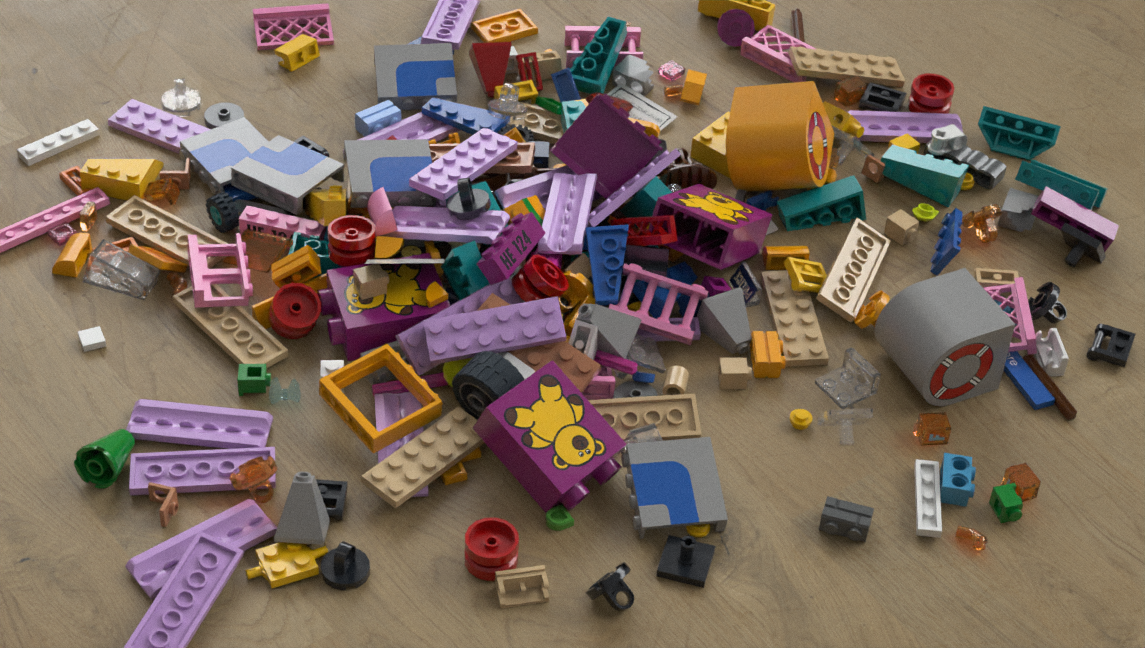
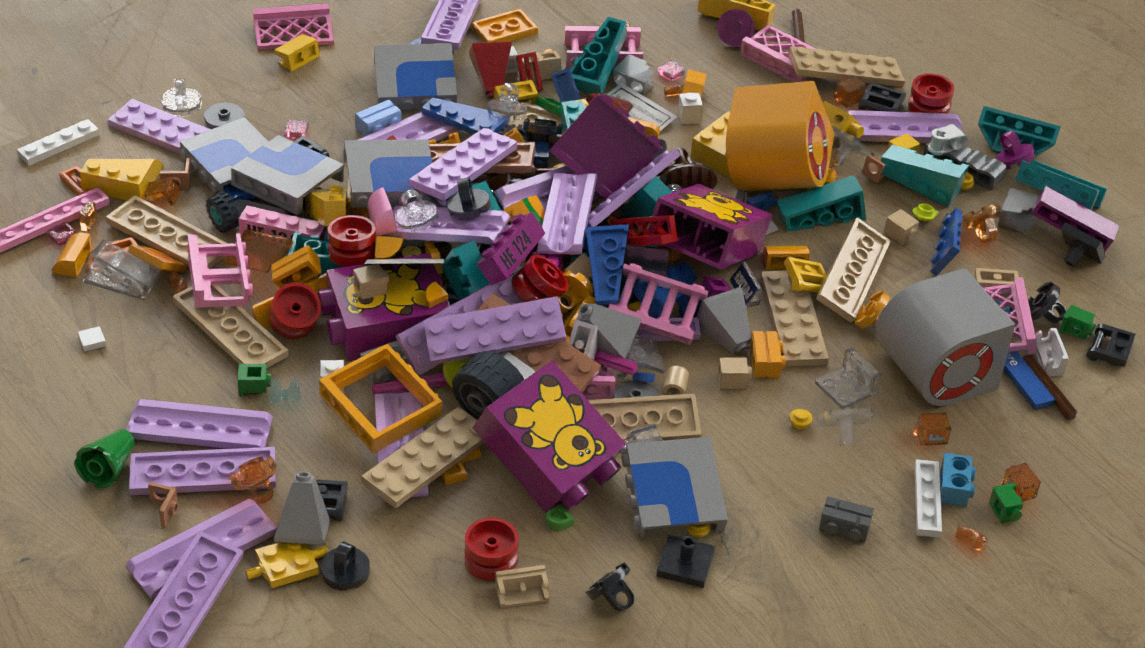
(296, 128): none -> clear pink tile
(415, 215): none -> clear tile
(542, 128): none -> black tile
(690, 108): none -> white brick
(1013, 151): none -> magenta tile
(1078, 322): none -> green brick

